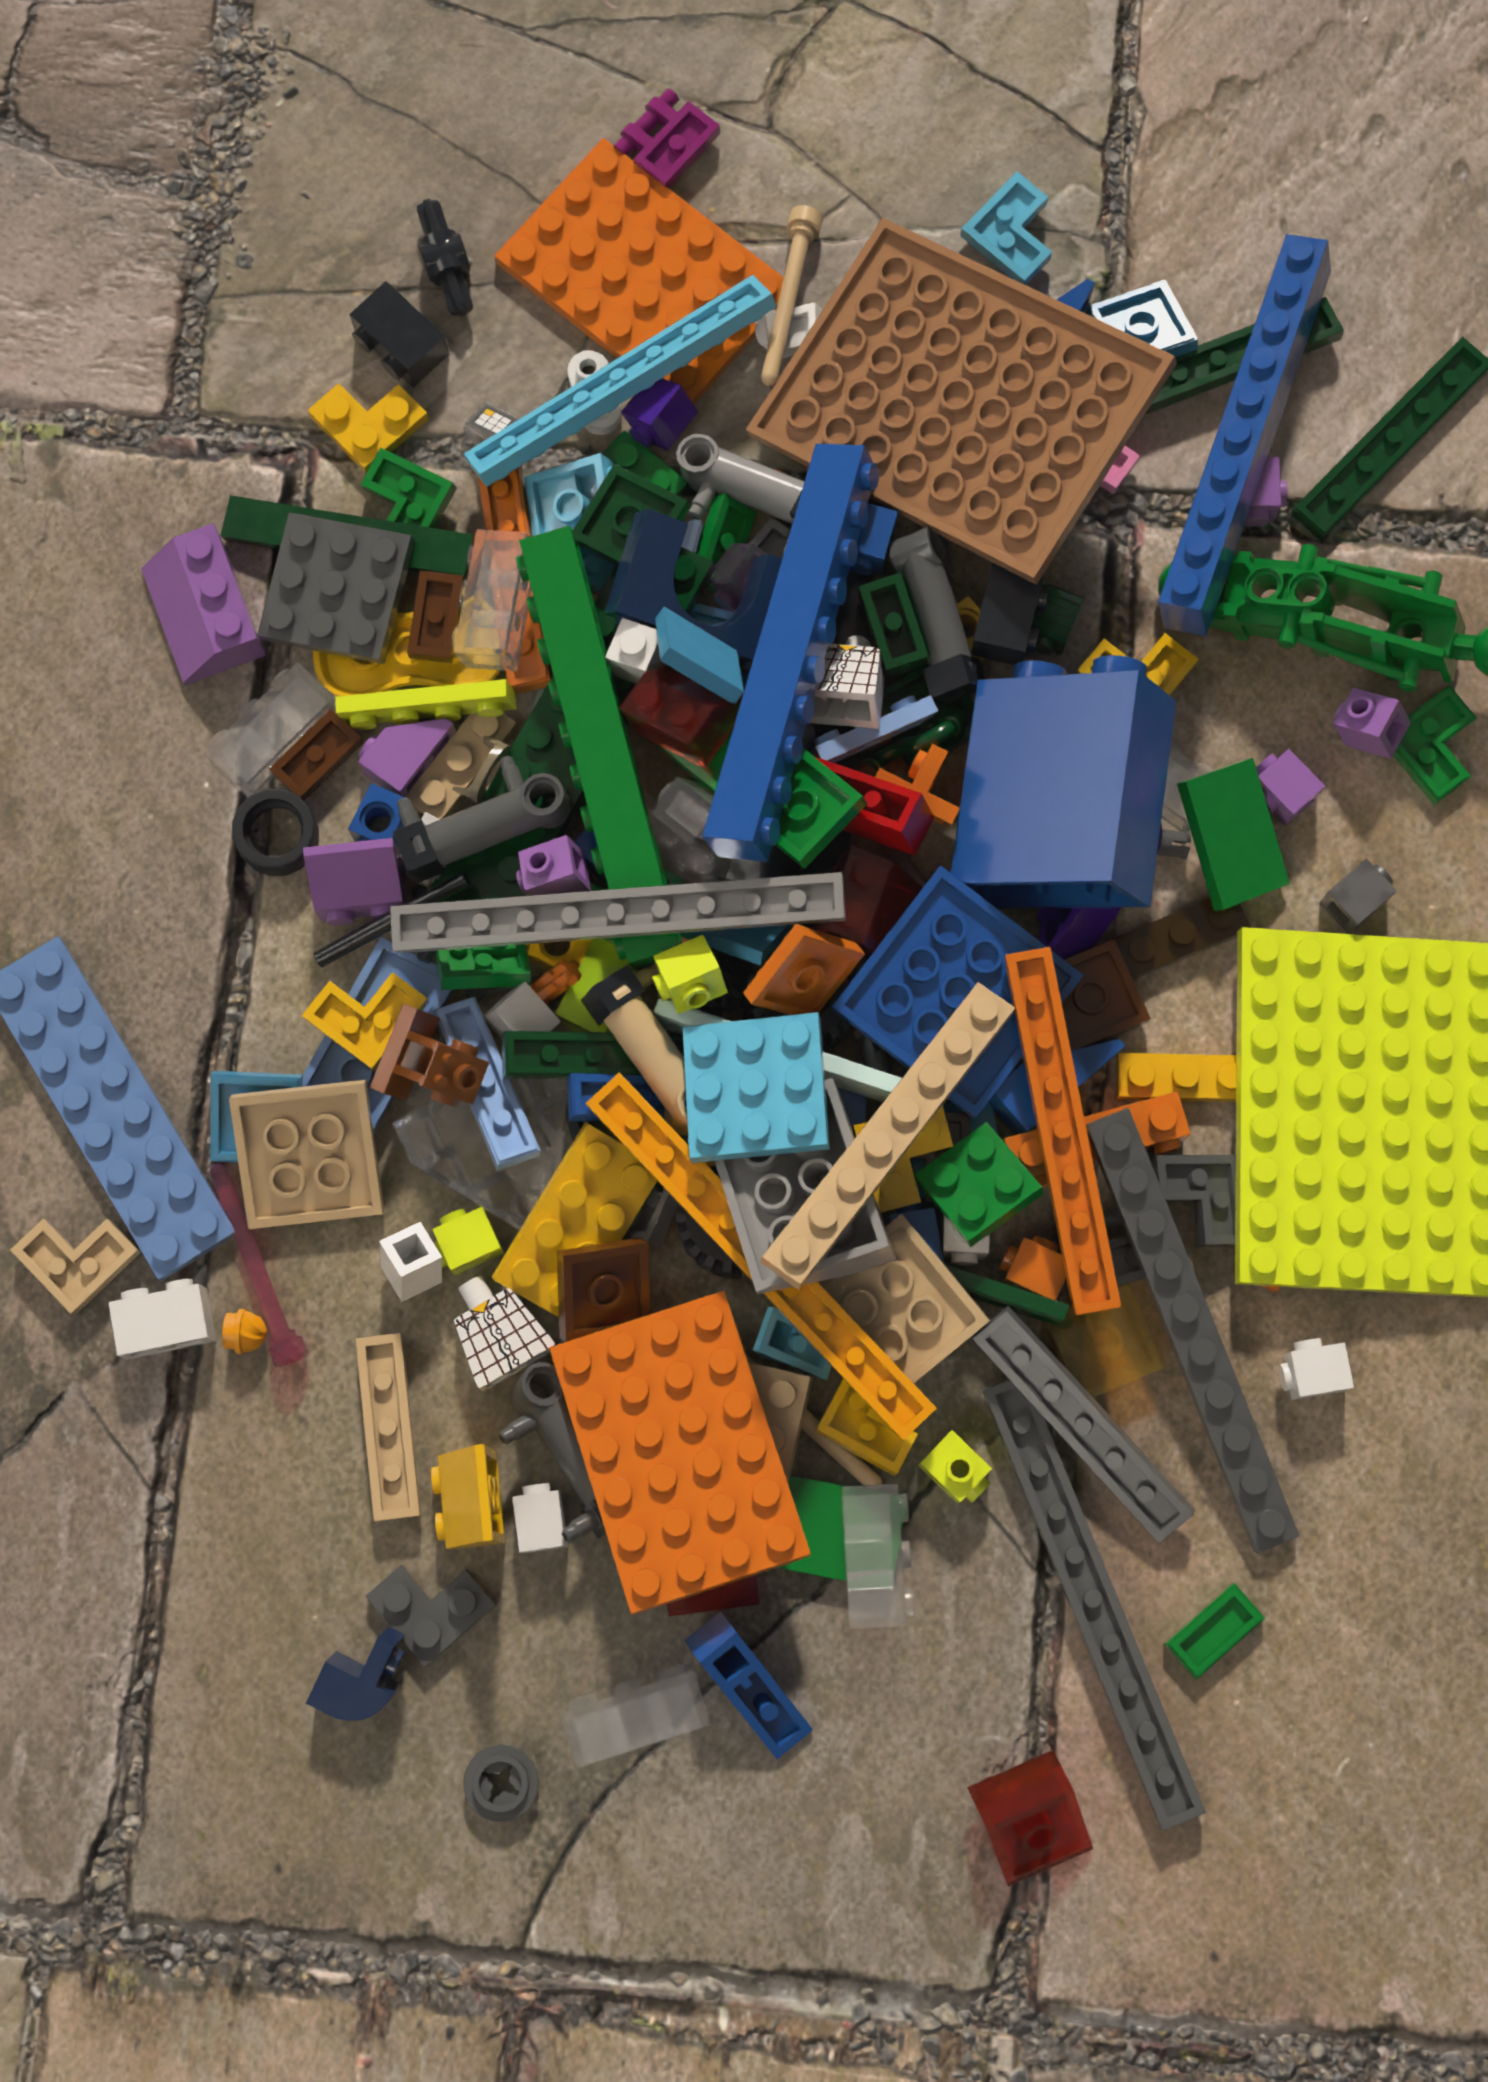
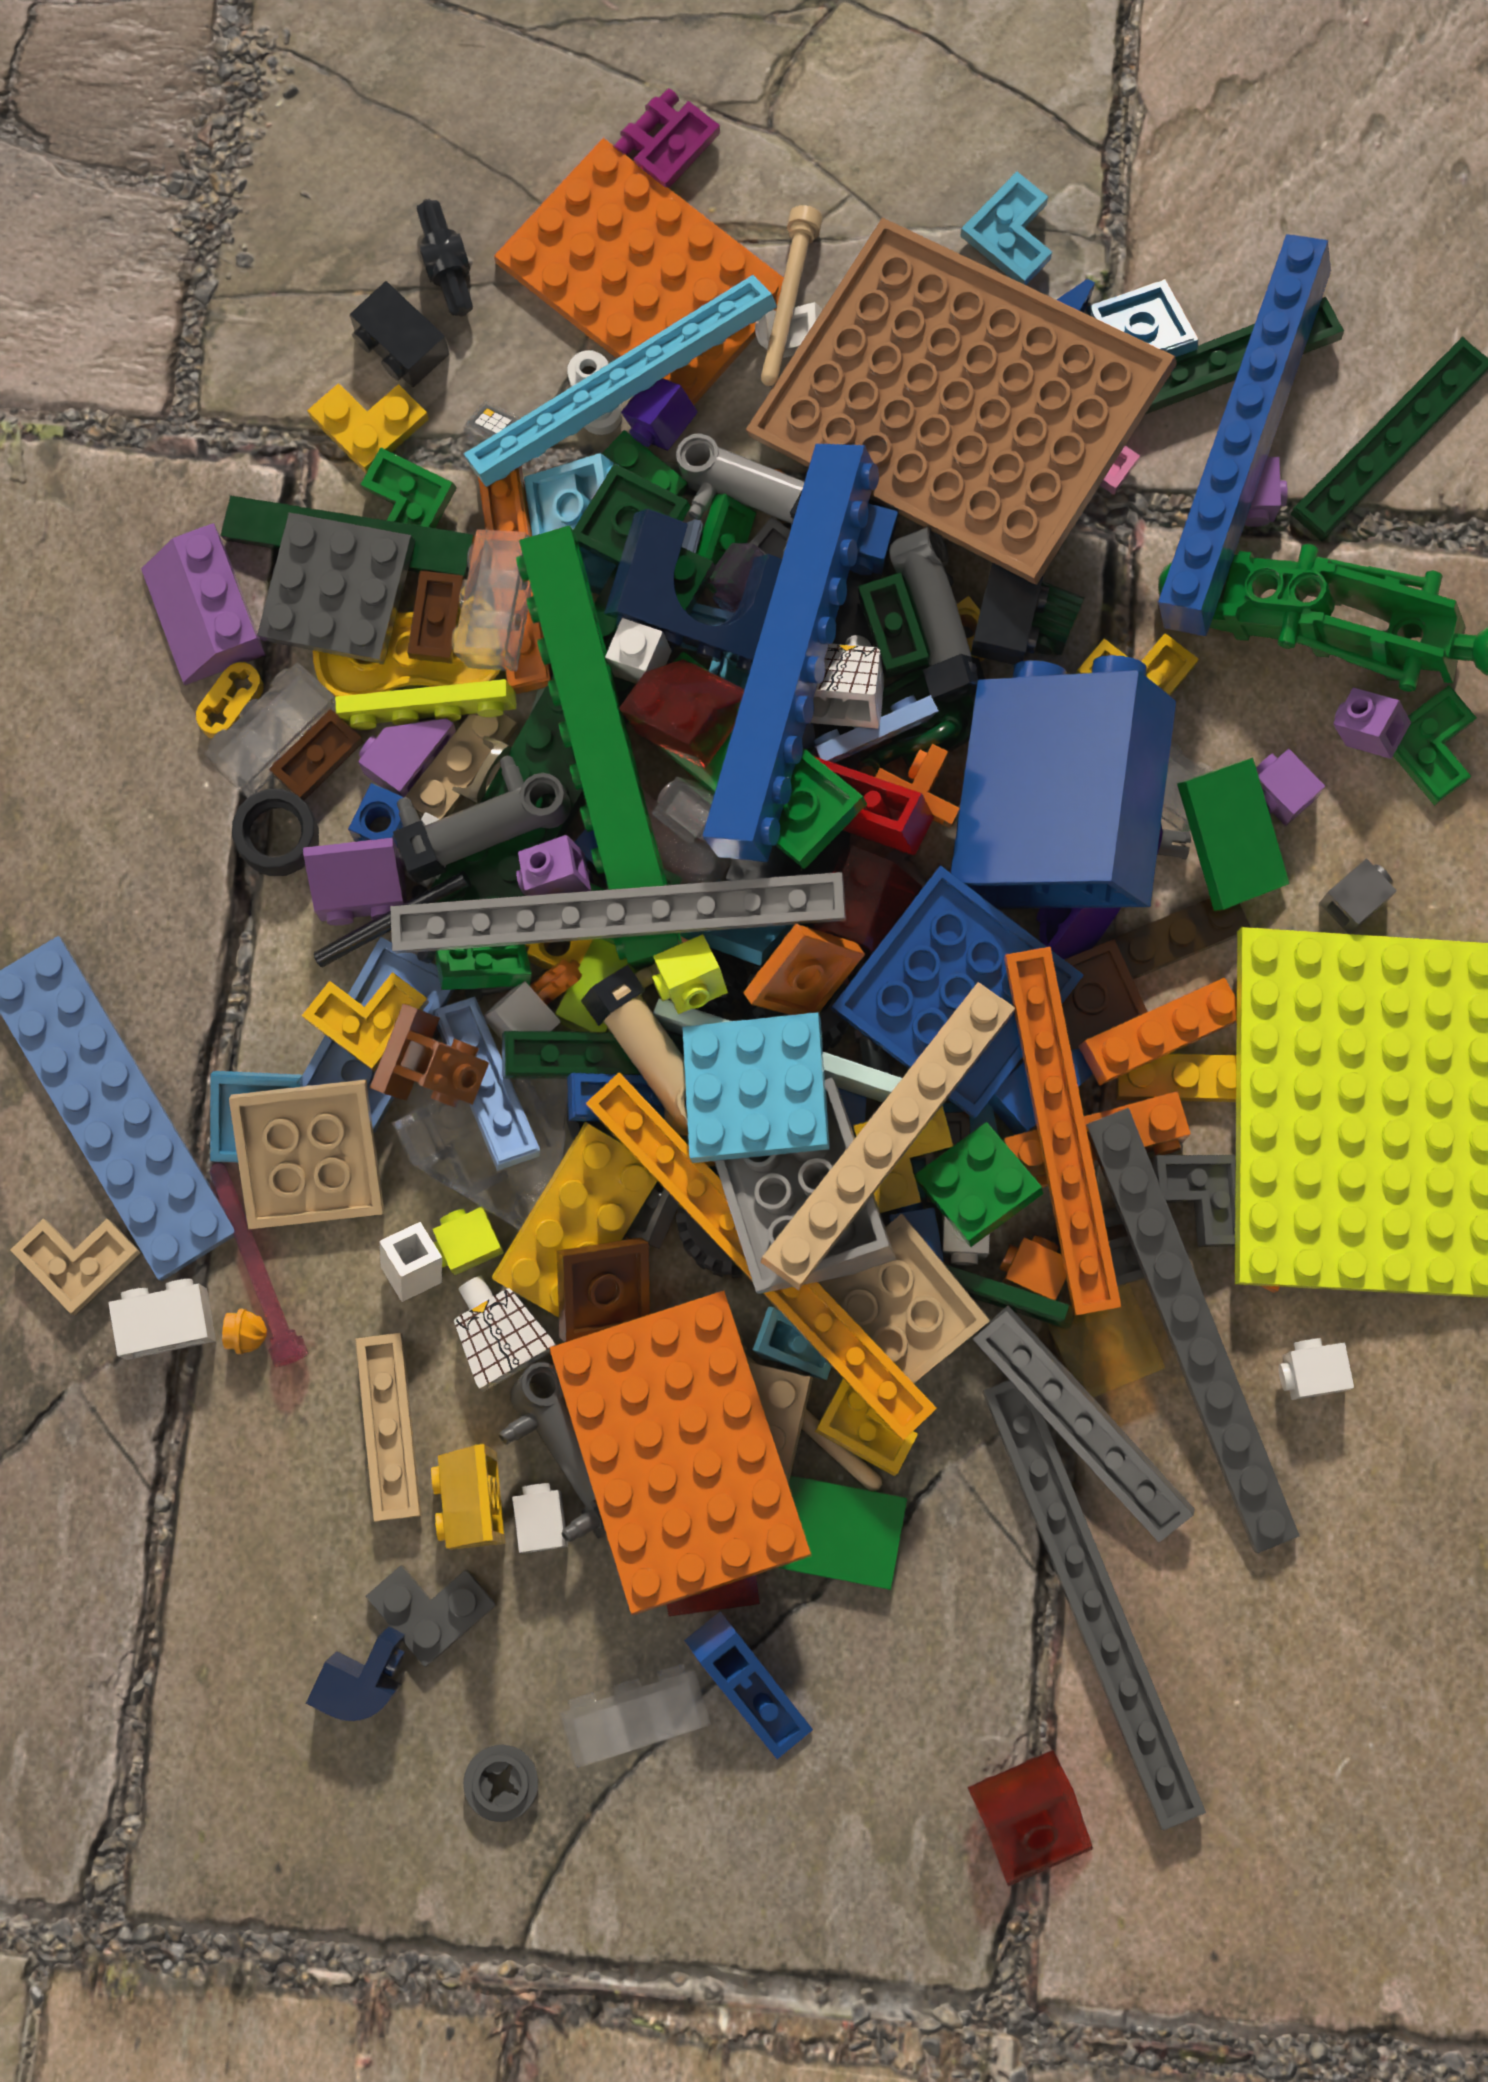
(222, 694): none -> yellow beam
(699, 655): dark azure tile -> none
(876, 1556): clear brick -> none
(956, 1469): neon yellow brick -> none
(1160, 1031): none -> orange plate
(1214, 1631): green tile -> none

